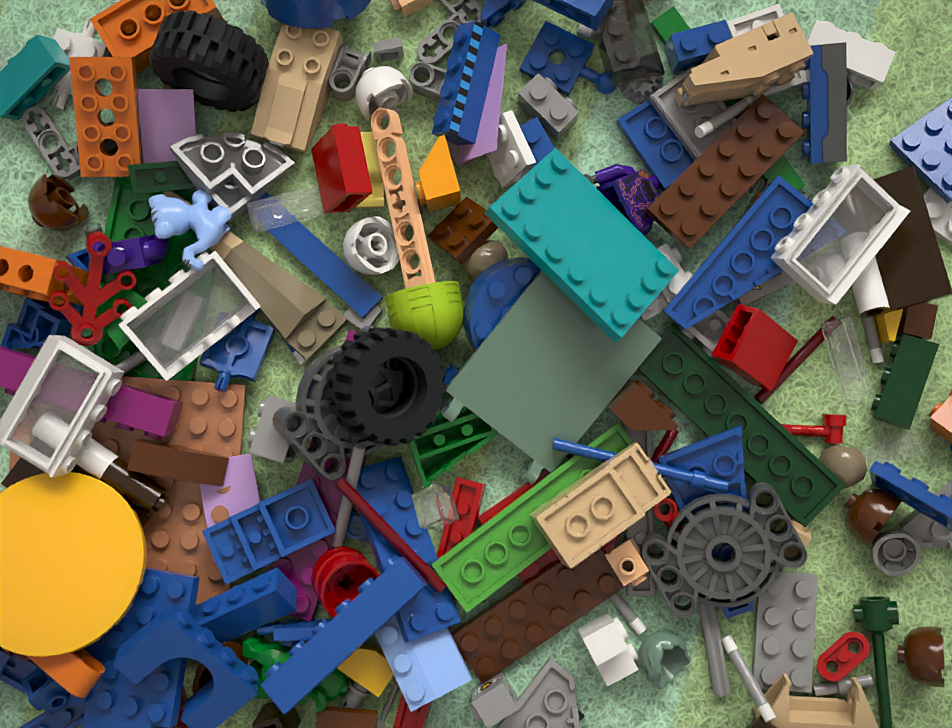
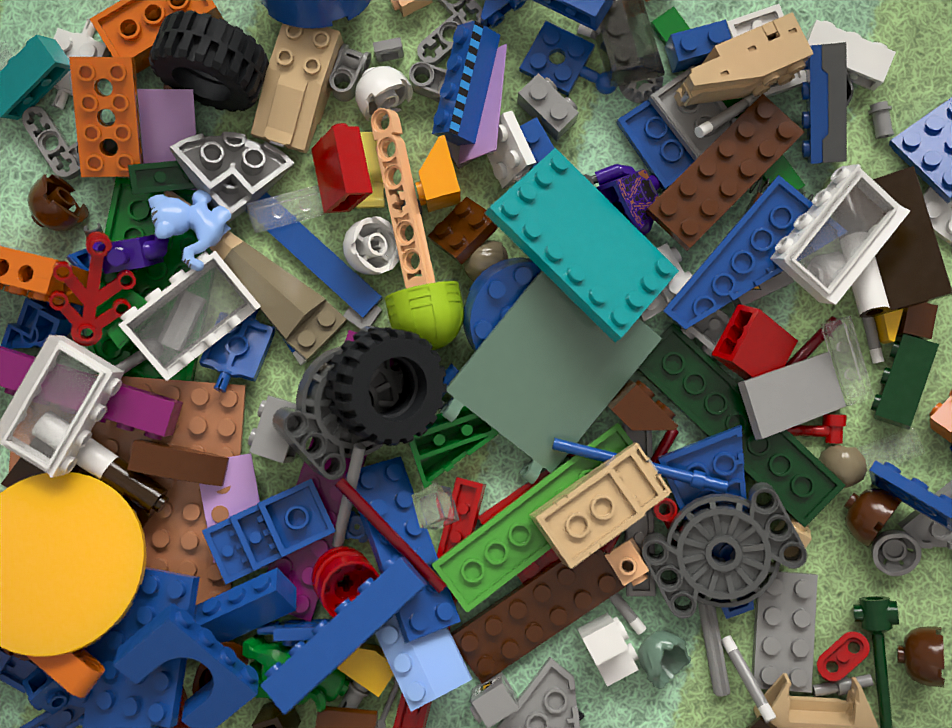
(791, 395): none -> light grey tile
(881, 119): none -> light grey pin

